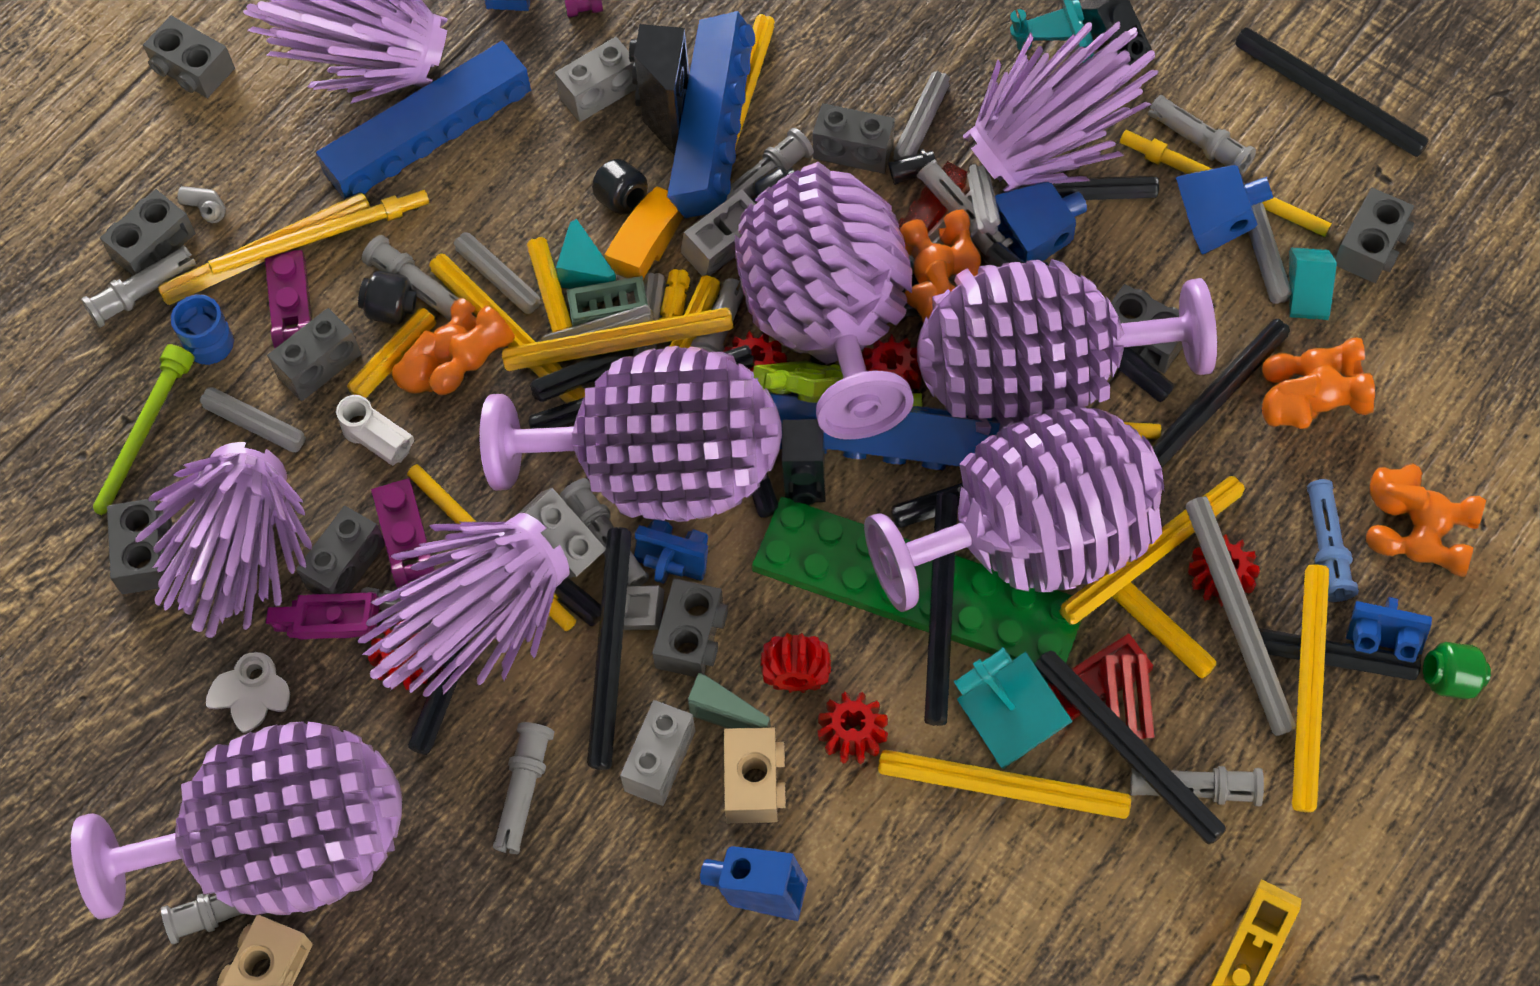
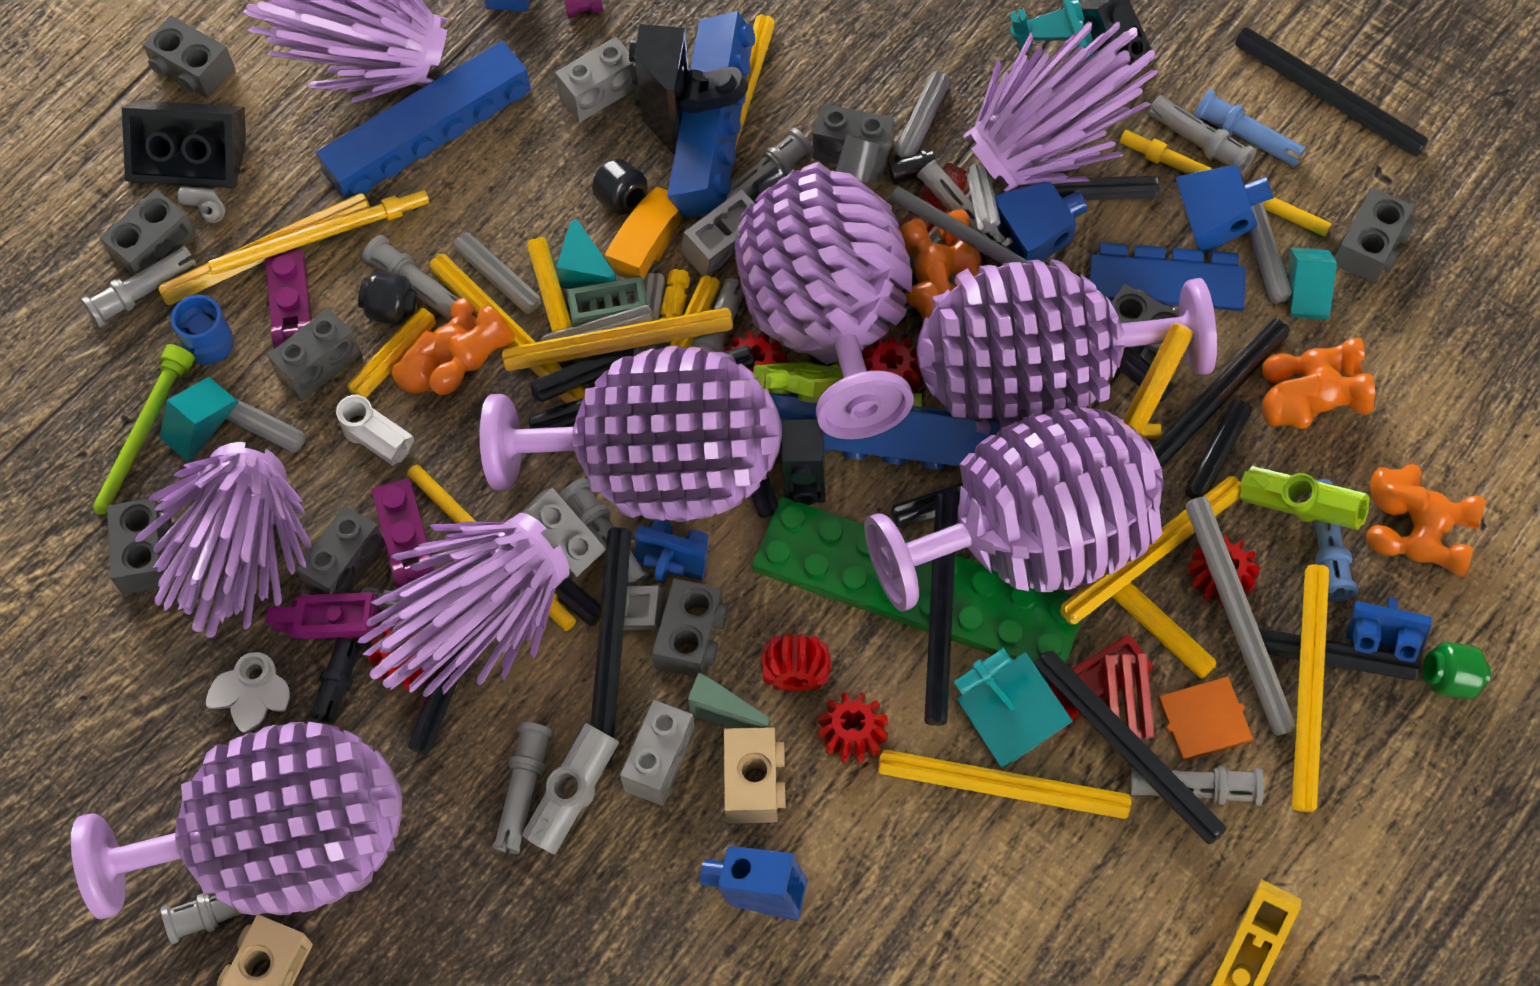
(183, 143): none -> black slope
(195, 416): none -> teal slope
(335, 680): none -> black pin
(555, 812): none -> light grey piece
(722, 89): none -> black plate
(863, 158): none -> dark grey beam
(954, 227): none -> dark grey bar
(1158, 376): none -> yellow axle
(1165, 278): none -> blue windscreen
(1205, 718): none -> orange piece
(1218, 449): none -> black axle
(1236, 122): none -> medium blue pin
(1326, 503): none -> lime piece

